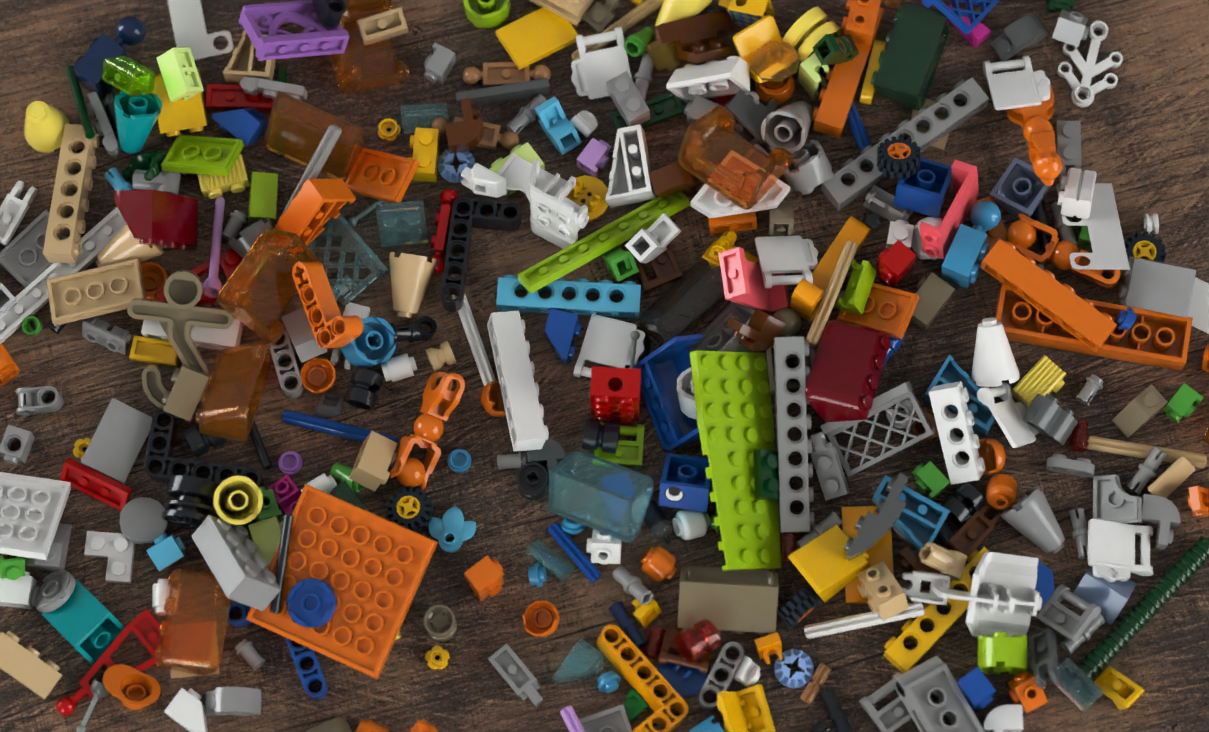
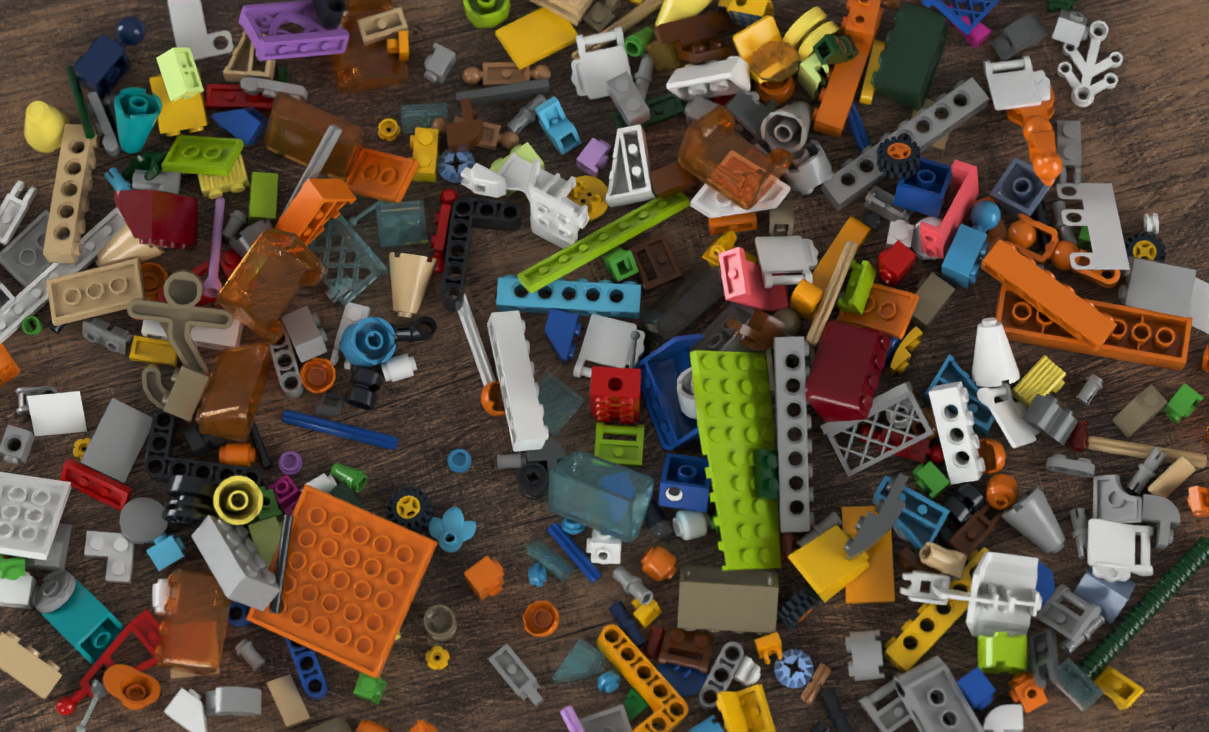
(57, 413): none -> white sticker
(128, 76): clear neon green brick -> none
(237, 454): none -> orange brick
(288, 701): none -> tan slope
(311, 603): blue tile -> none
(322, 311): orange beam -> none
(369, 688): none -> bright green brick
(373, 461): tan brick -> none
(399, 46): none -> light orange tile
(428, 428): orange piece -> none
(438, 357): tan wheel -> none
(558, 402): none -> clear light blue plate
(584, 122): white plate -> none
(601, 436): black wheel -> none
(652, 242): white brick -> none
(697, 641): clear red wheel -> none
(828, 467): light grey hinge -> none
(859, 621): white axle -> none
(865, 655): none -> light grey brick
(882, 590): tan brick -> none
(902, 356): none -> yellow slope
(915, 452): none -> red plate
(1077, 193): white brick -> none
(1125, 319): blue plate -> none

